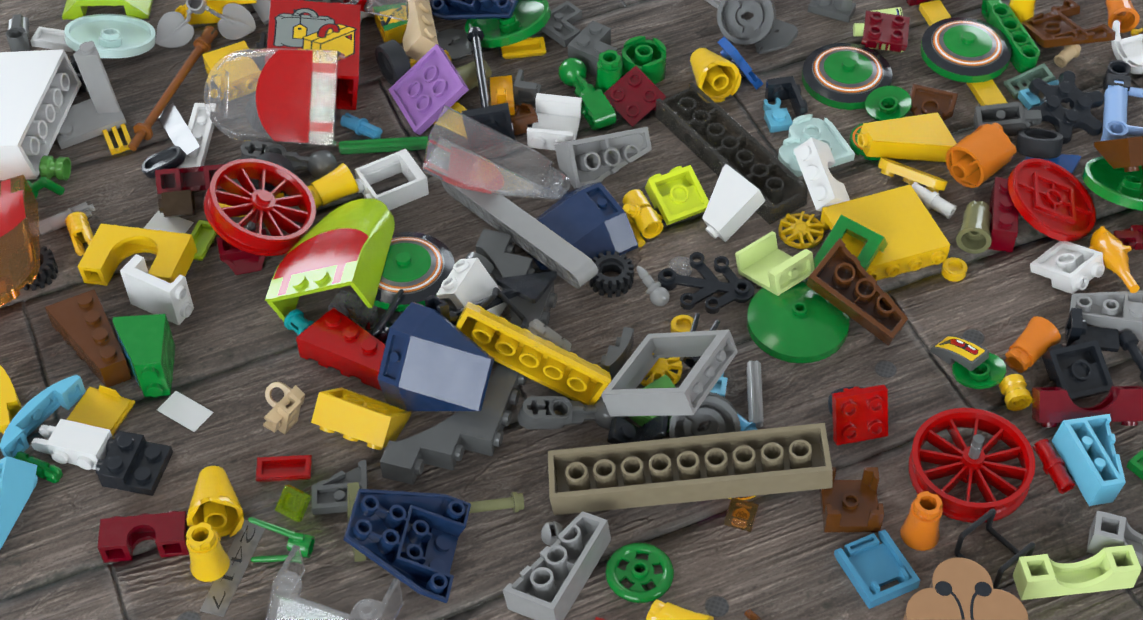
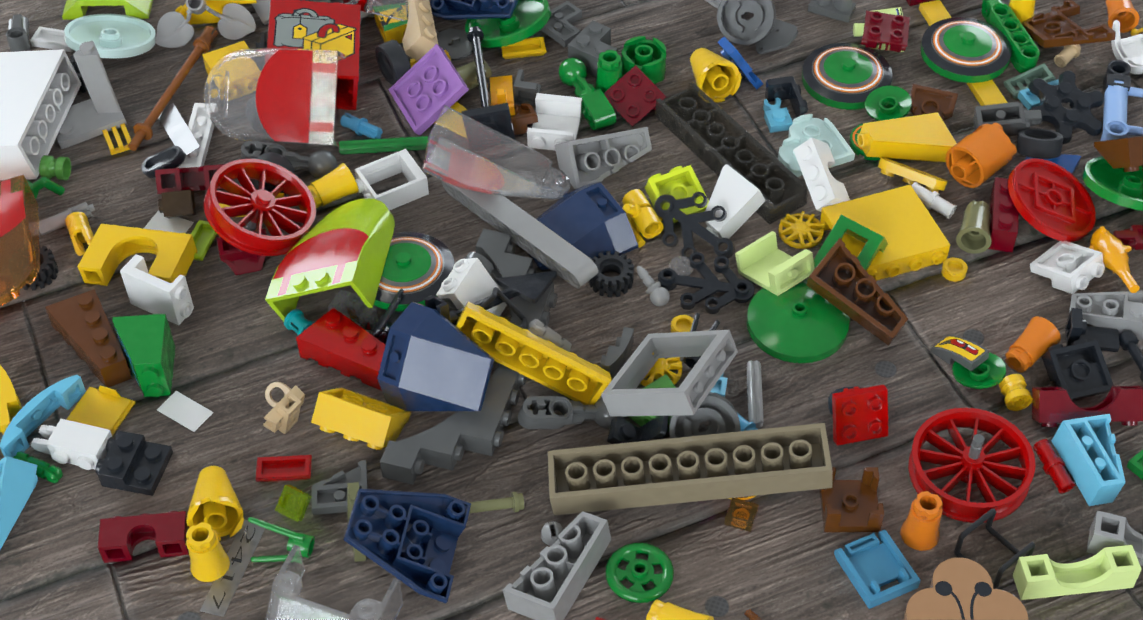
(691, 223): none -> black plant

